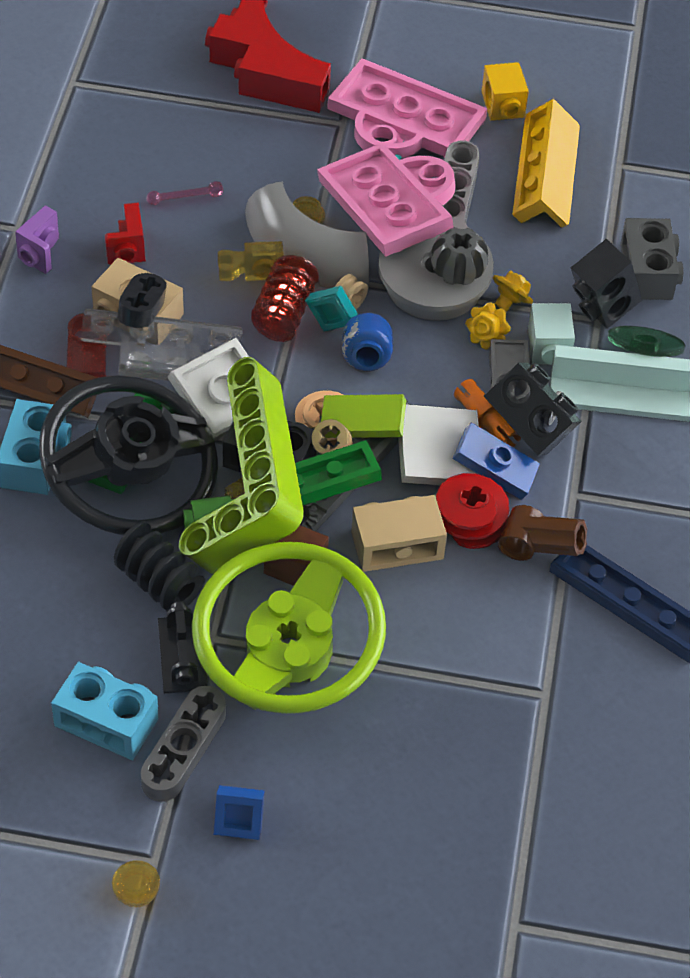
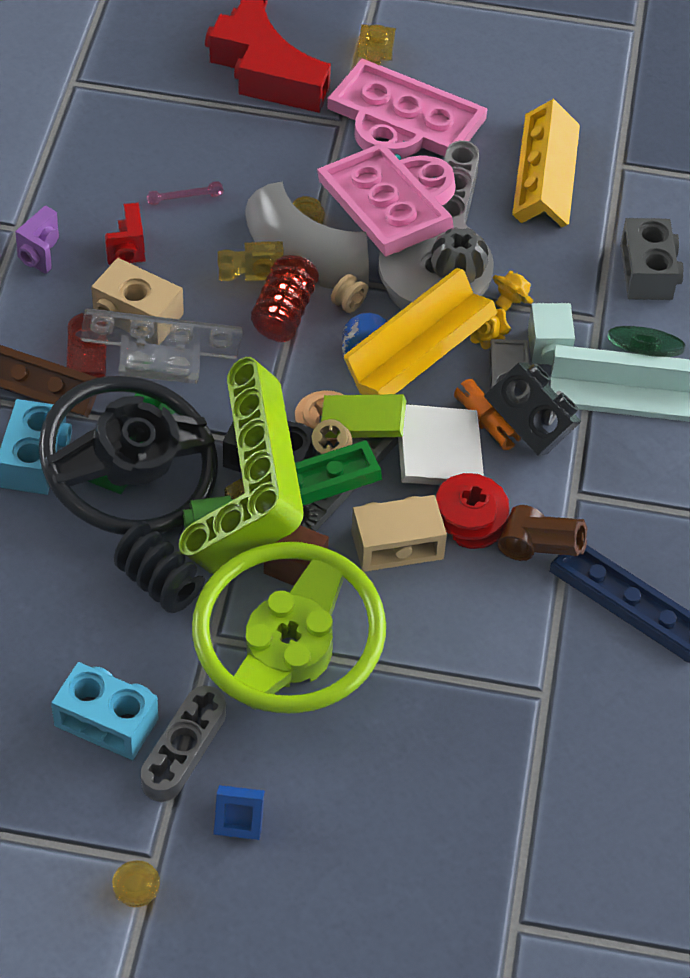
(141, 300): black beam -> none
(178, 656): black hinge -> none
(205, 385): white tile -> none
(331, 308): teal tile -> none
(376, 43): none -> clear yellow plate
(418, 336): none -> yellow panel
(496, 460): plate -> none
(504, 91): yellow brick -> none
(605, 284): black brick -> none

